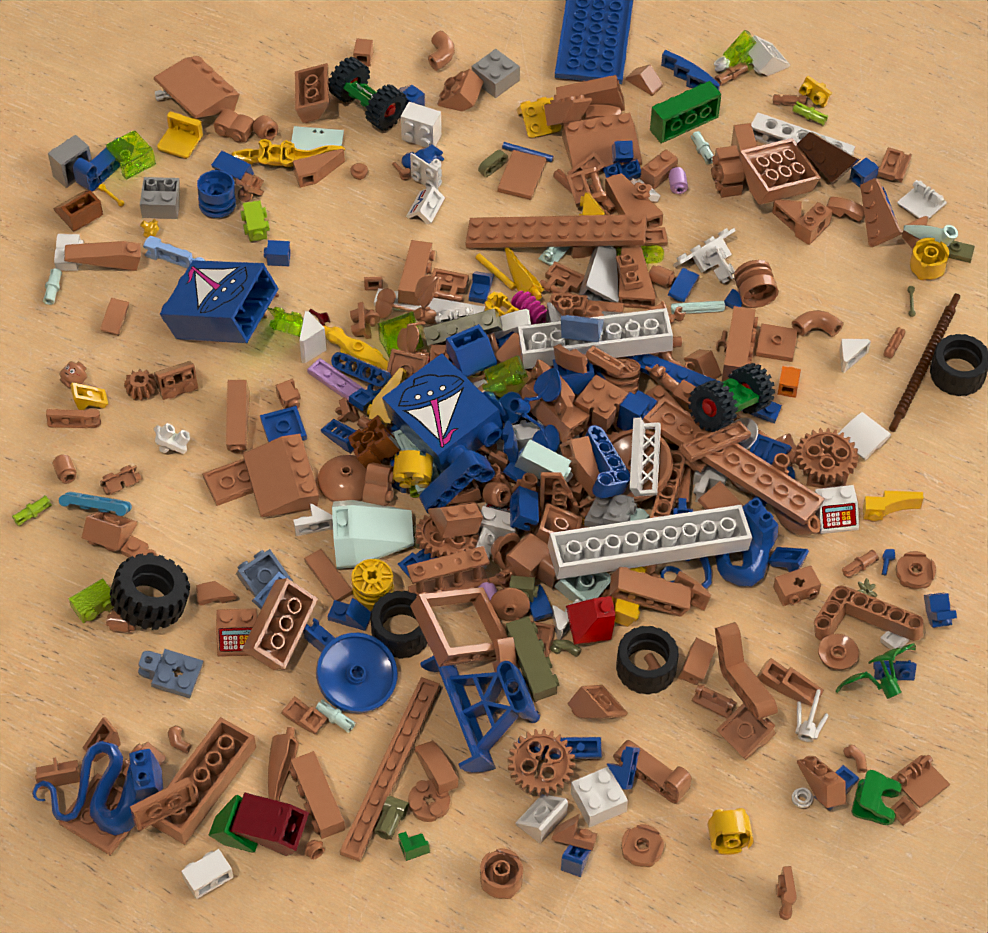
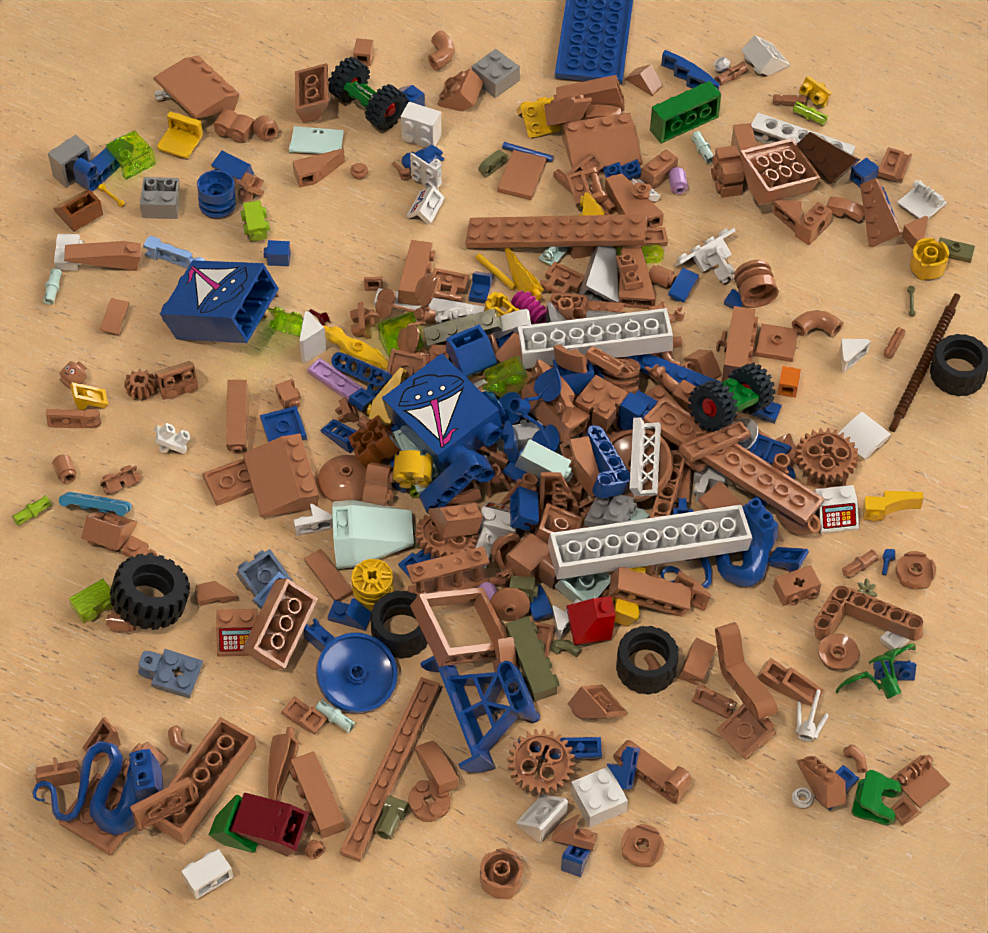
(150, 228): yellow plant -> none
(279, 154): yellow animal -> none
(413, 846): green panel -> none
(496, 494): nougat head -> none
(581, 328): medium blue slope -> none
(593, 311): nougat plate -> none
(622, 151): blue brick -> none
(699, 307): light aqua axle -> none
(730, 831): yellow brick -> none
(739, 49): clear neon green plate -> none
(786, 891): nougat plate -> none
(938, 609): blue brick -> none
(946, 235): light aqua piece -> none

